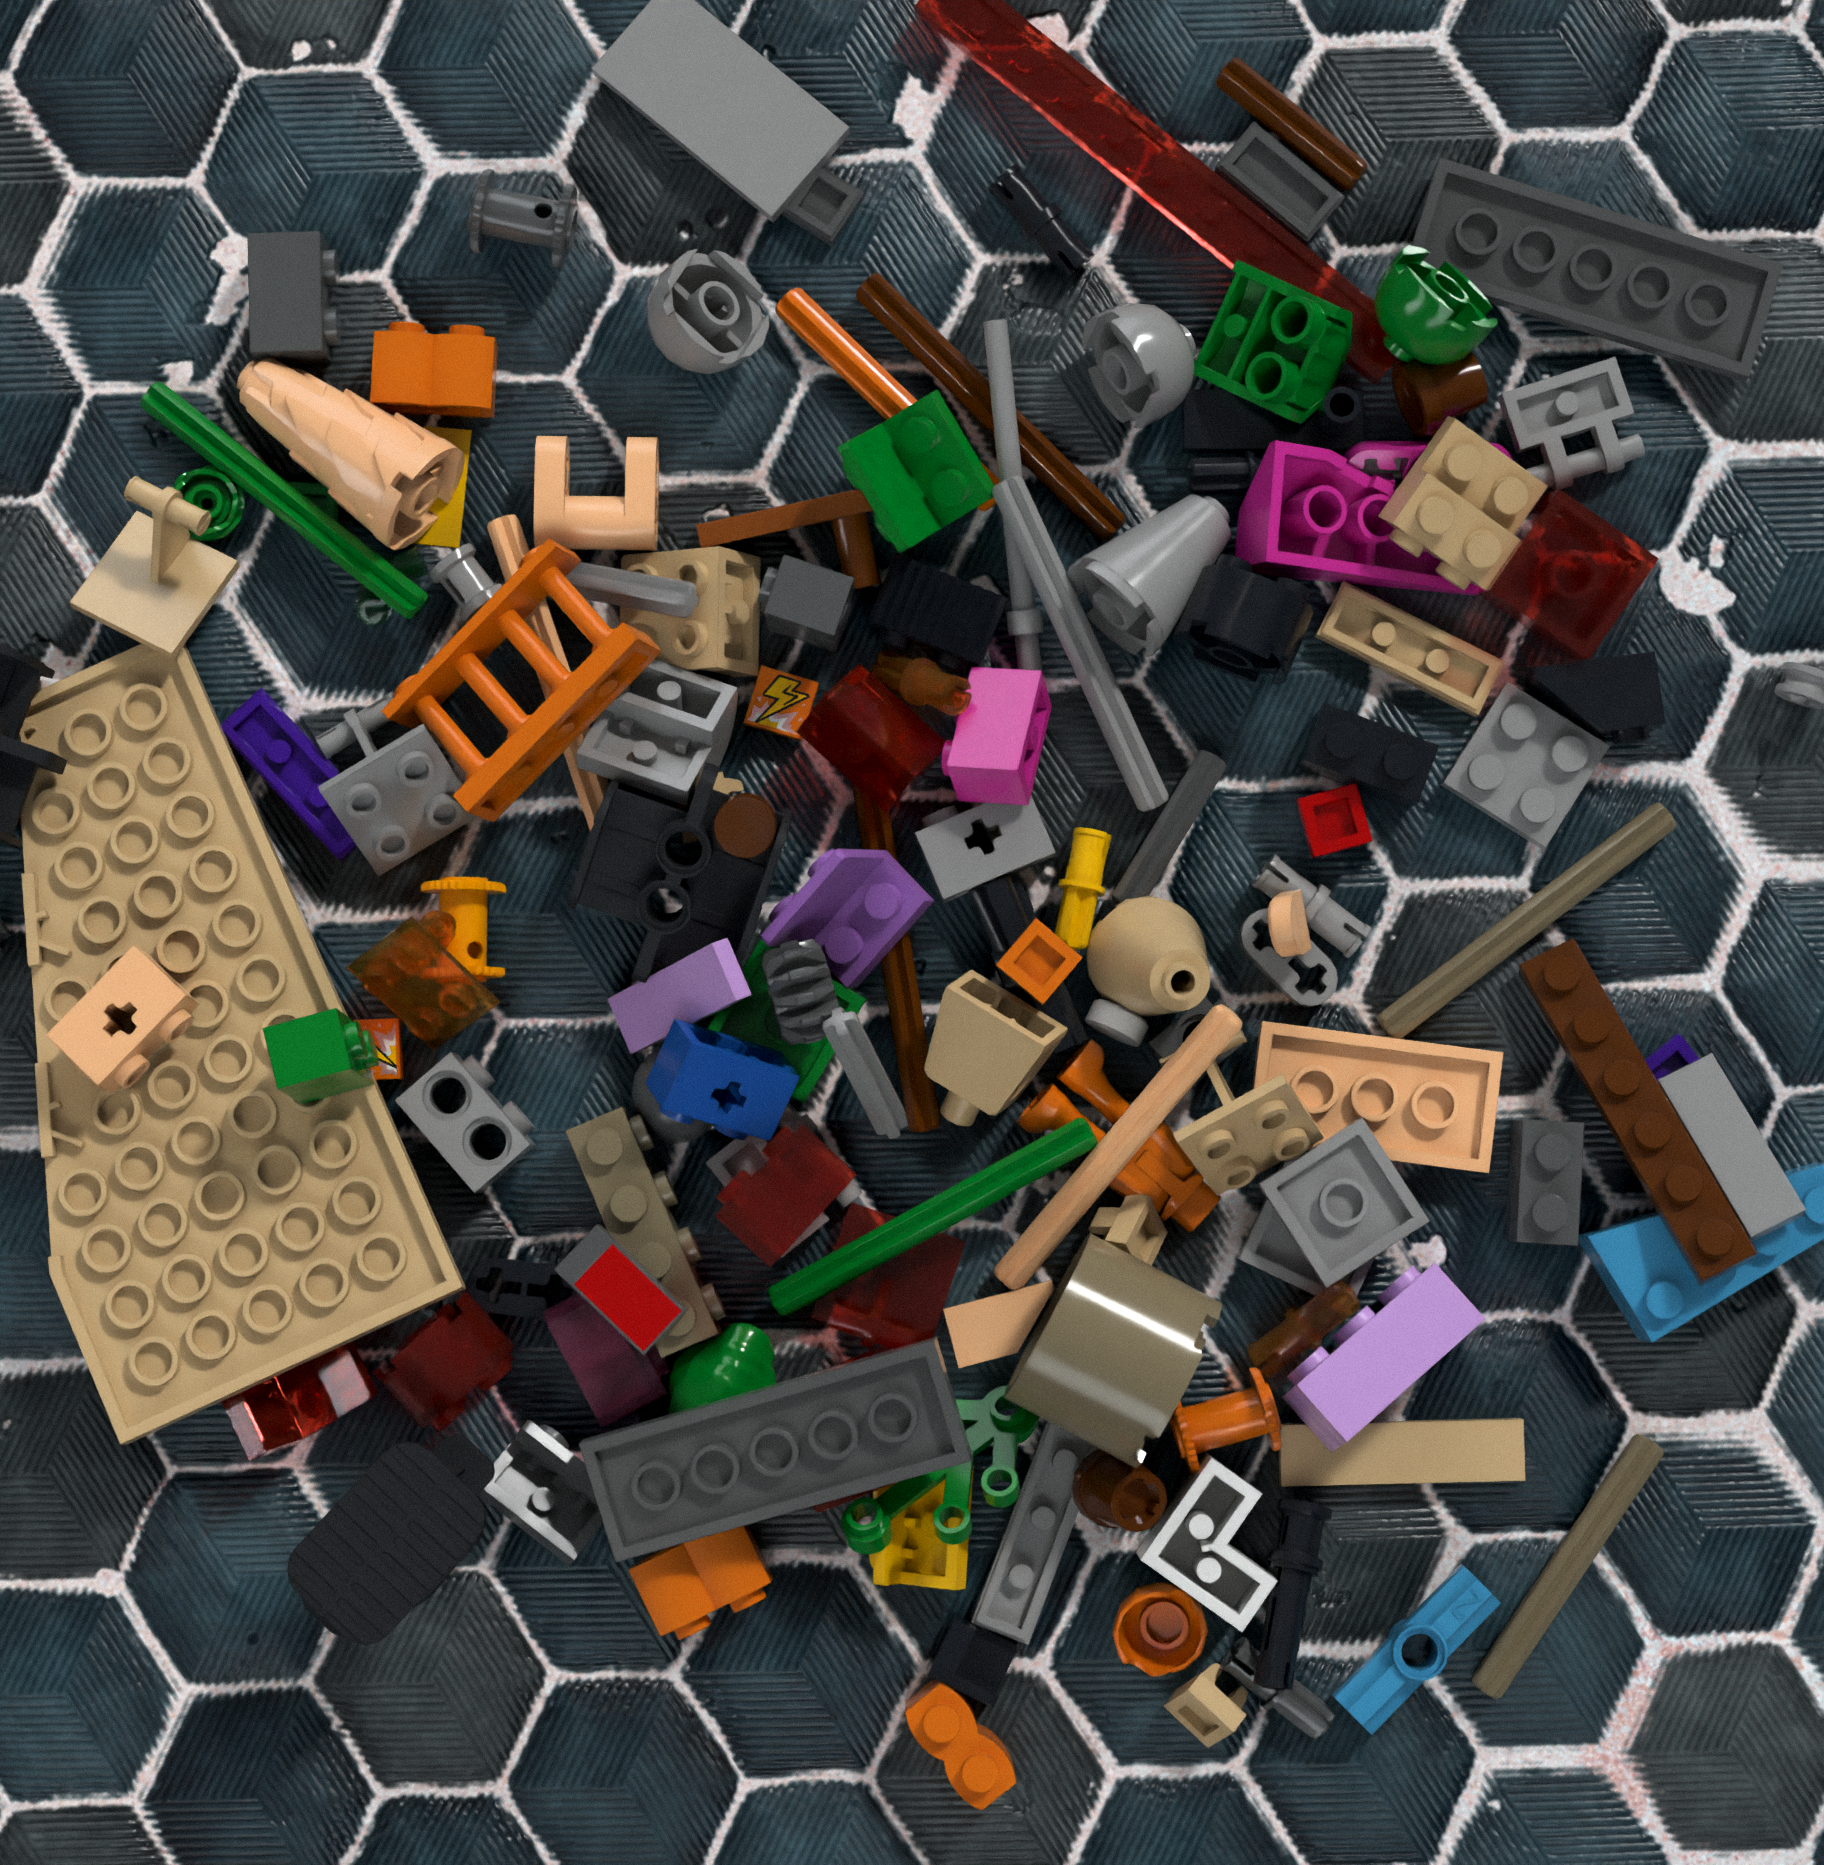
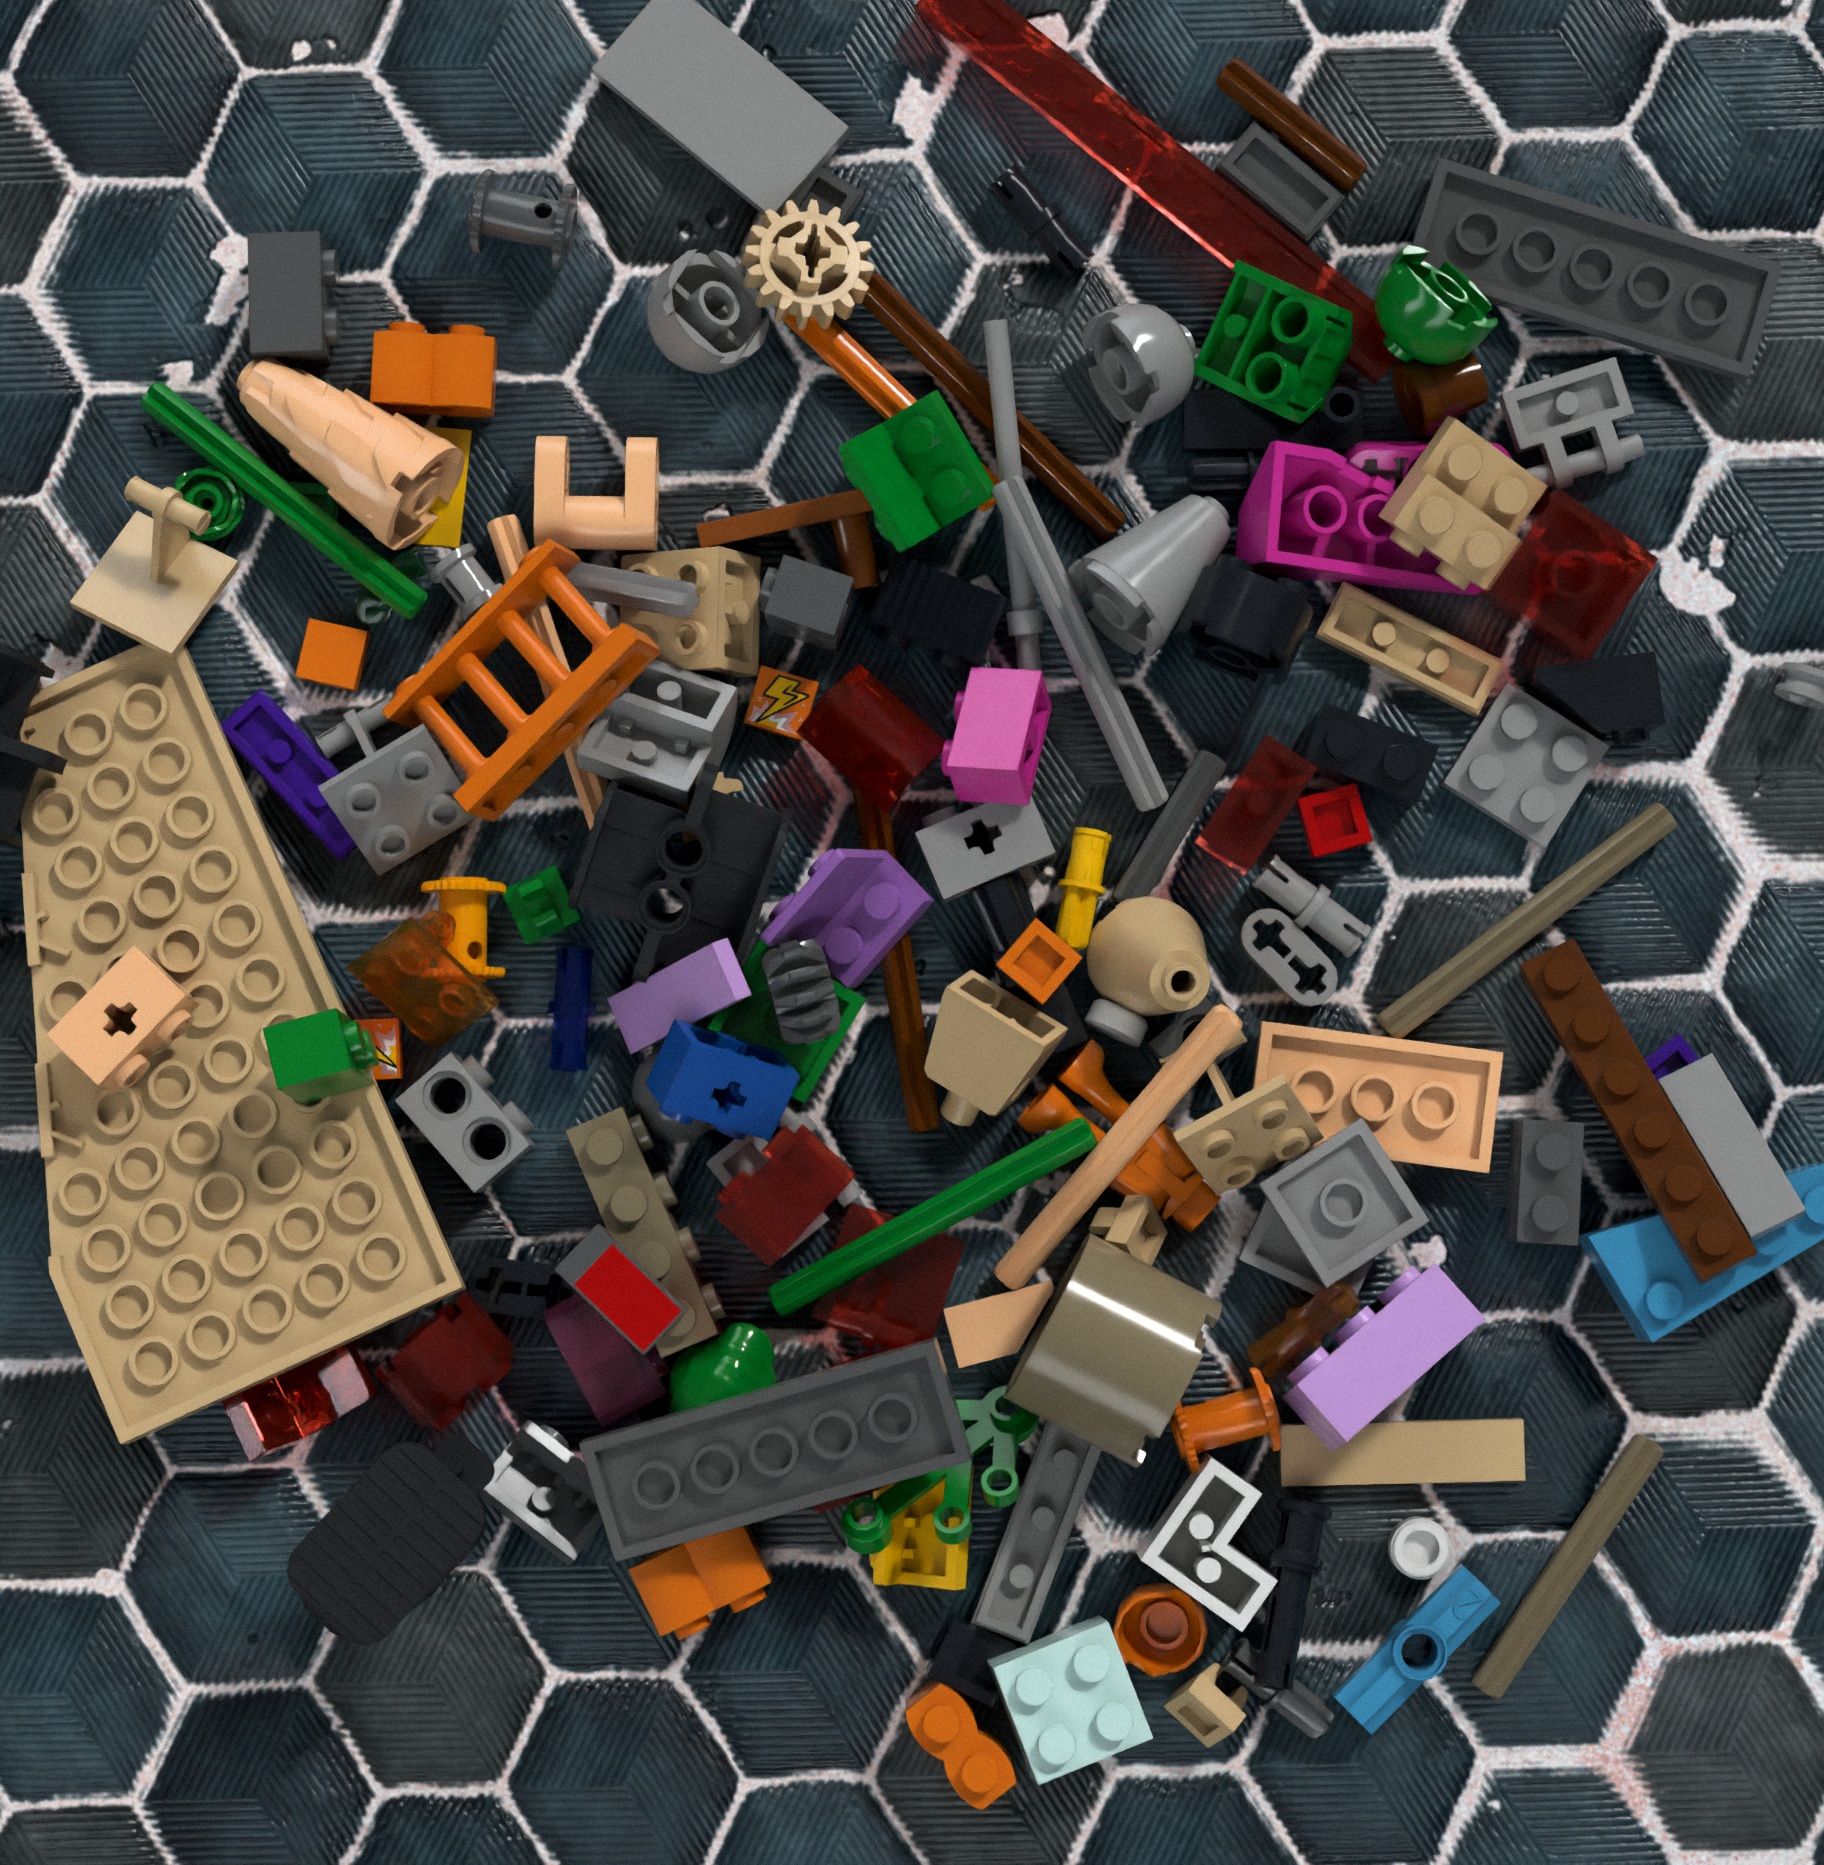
(333, 655): none -> orange tile
(541, 906): none -> green tile
(571, 1009): none -> clear blue pin
(745, 825): reddish brown tile -> none
(783, 271): none -> tan gear
(865, 1072): light grey axle -> none
(922, 682): clear orange axle -> none
(1069, 1699): none -> light aqua brick
(1117, 1493): reddish brown piece -> none
(1256, 805): none -> clear red brick
(1288, 924): light nougat tile -> none
(1419, 1547): none -> white tile

